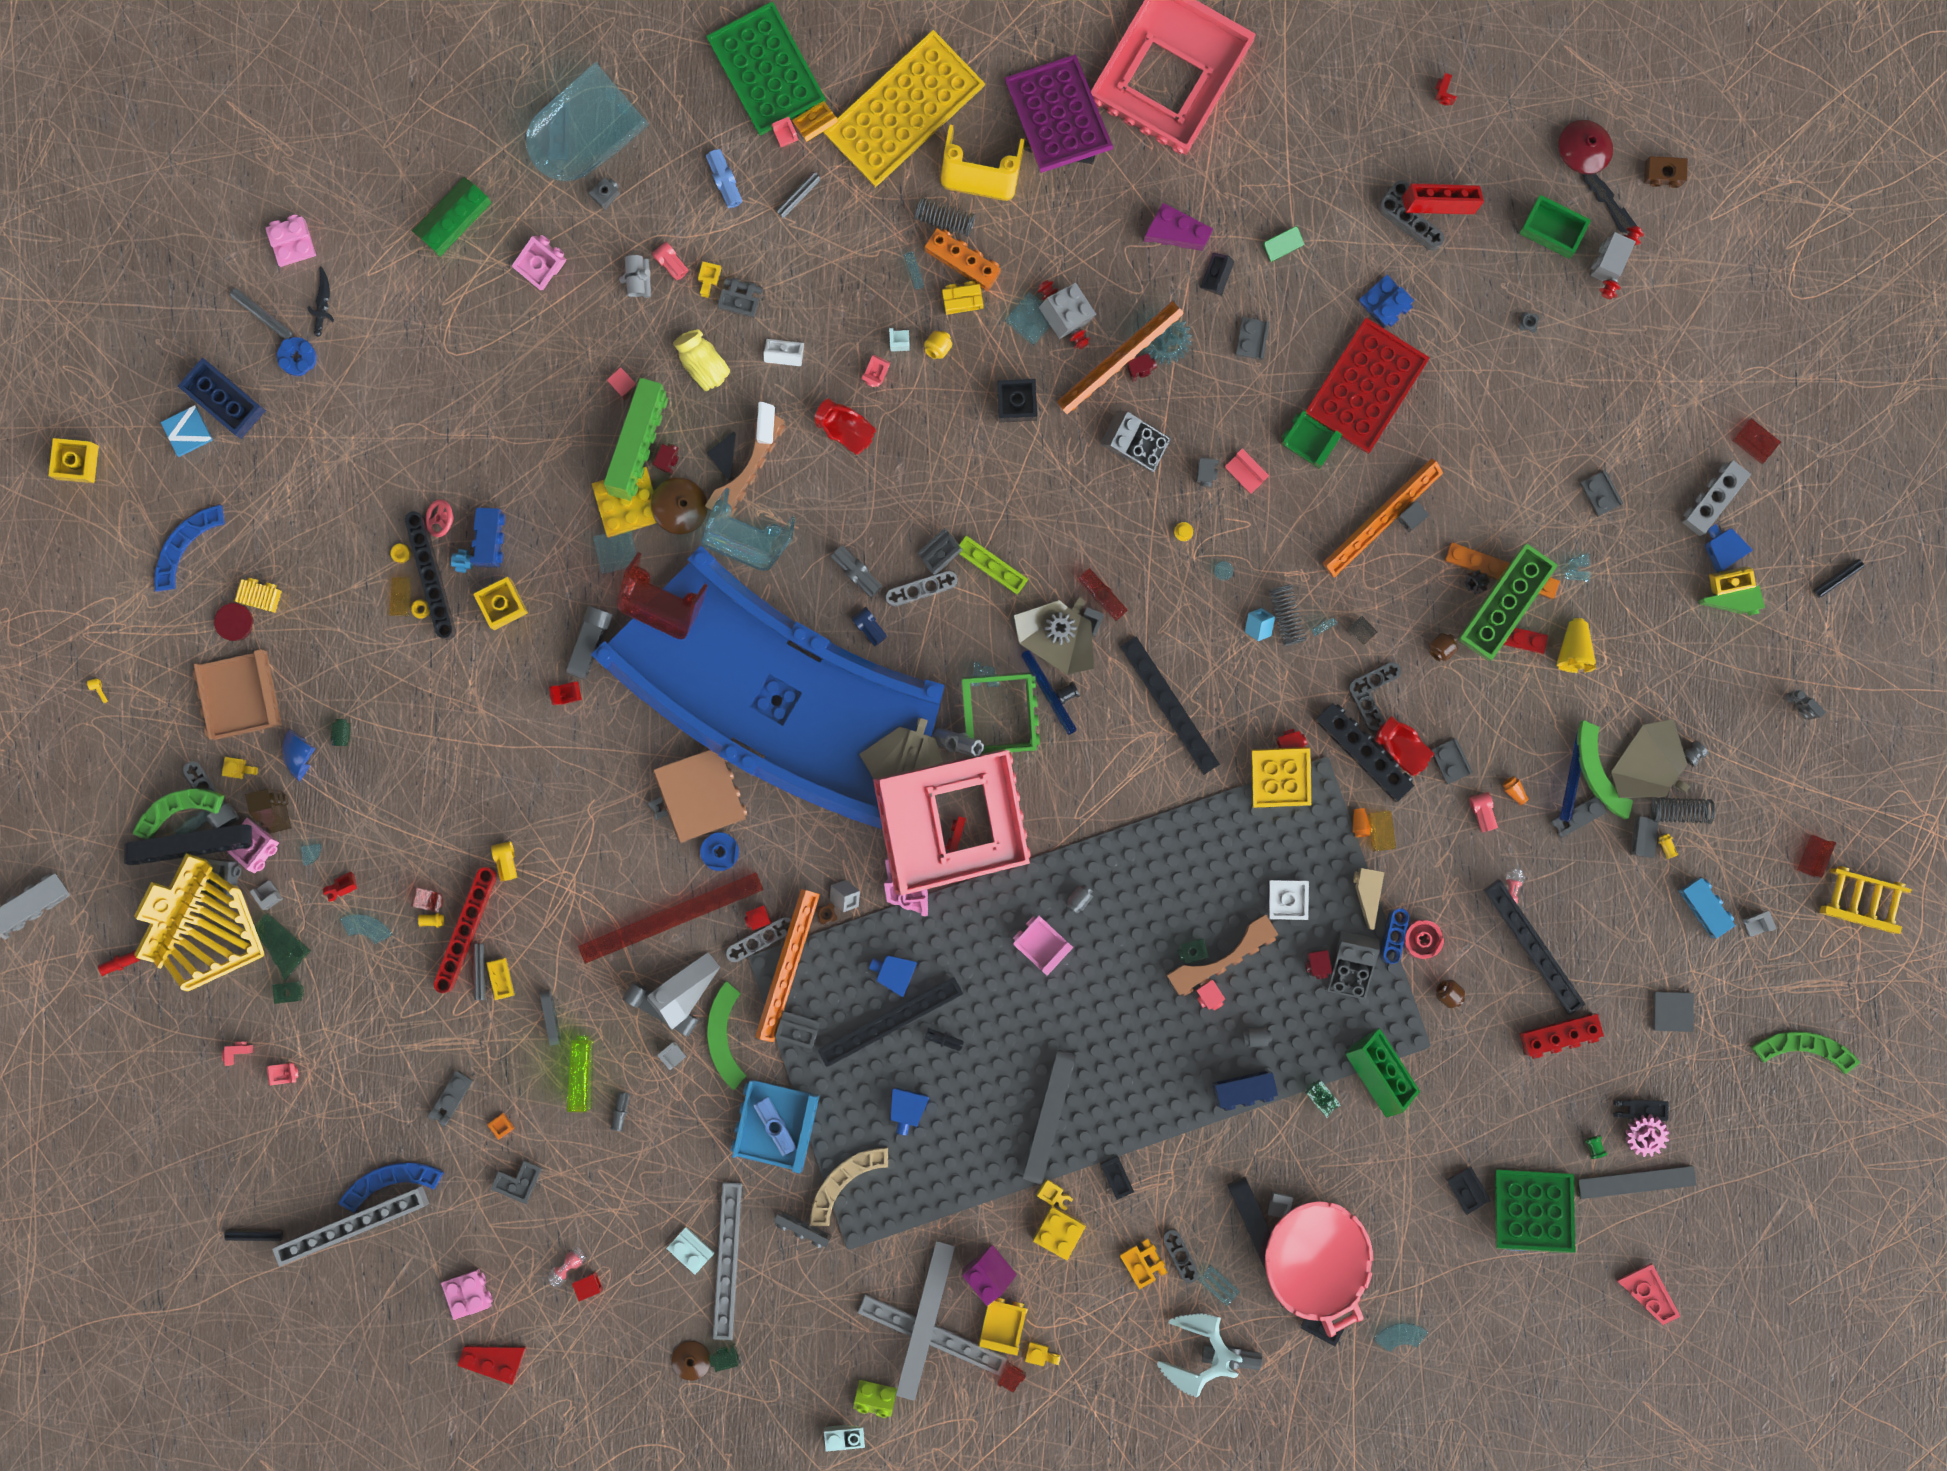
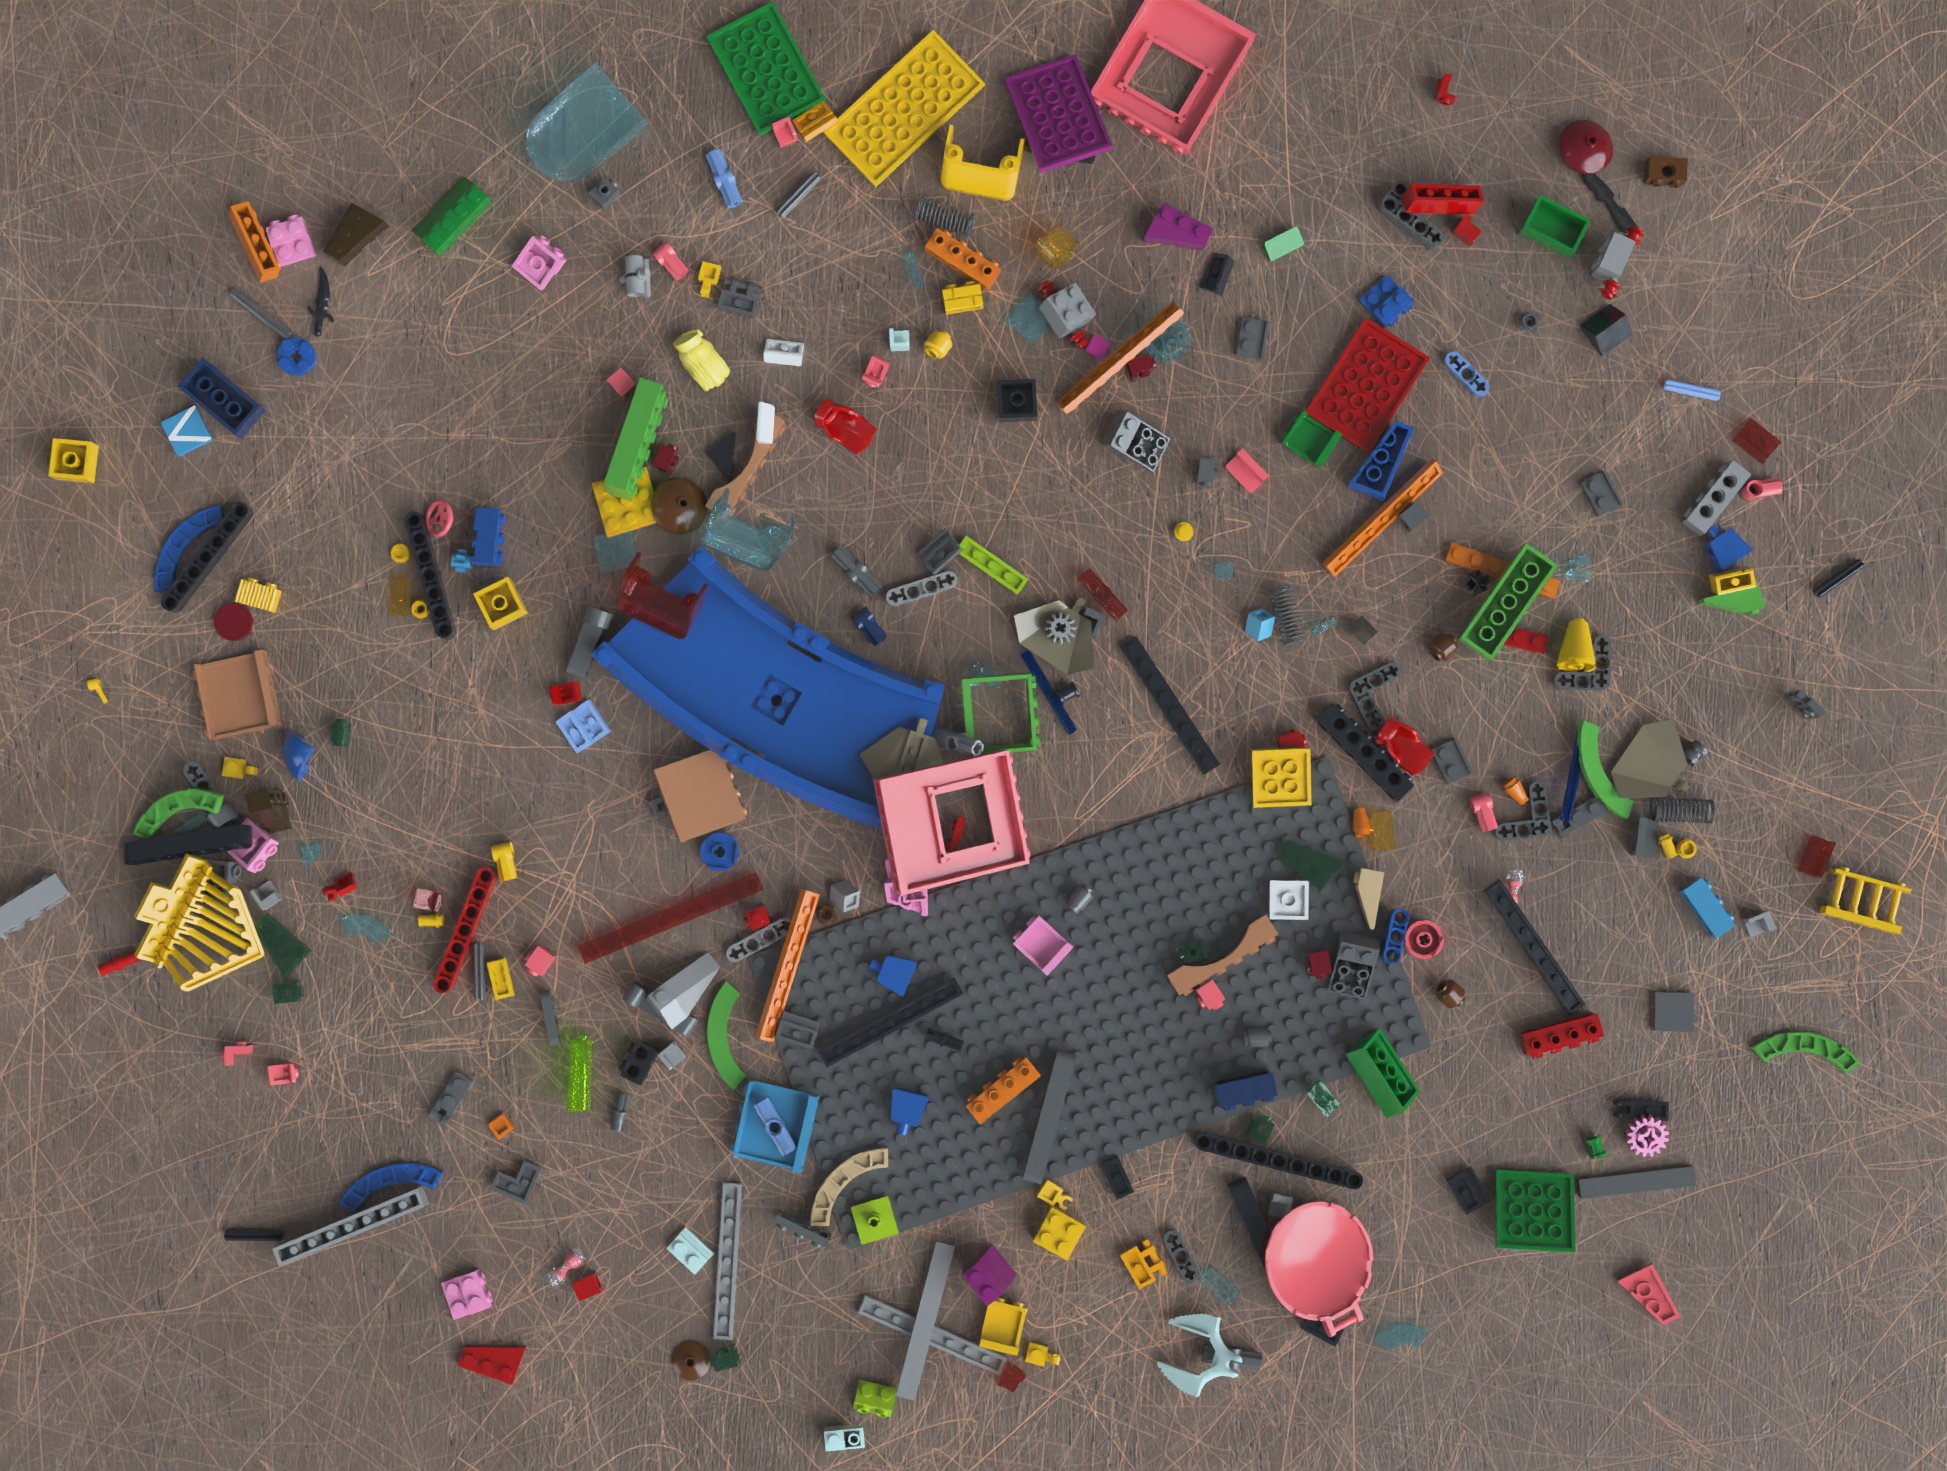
(216, 553): none -> black beam
(254, 241): none -> orange brick
(353, 234): none -> dark brown wedge
(539, 961): none -> coral brick
(583, 726): none -> light blue slope
(643, 1064): none -> black brick
(874, 1220): none -> lime tile
(1003, 1090): none -> orange brick
(1057, 247): none -> clear yellow brick
(1098, 347): none -> dark pink tile
(1254, 1132): none -> clear green brick
(1285, 1166): none -> black beam
(1309, 863): none -> clear green wing
(1380, 468): none -> blue wedge
(1466, 231): none -> red panel
(1480, 379): none -> medium blue beam
(1535, 818): none -> dark grey beam
(1591, 678): none -> dark grey beam
(1607, 329): none -> black slope
(1686, 848): none -> yellow plate
(1691, 389): none -> light blue axle
(1762, 488): none -> coral piece

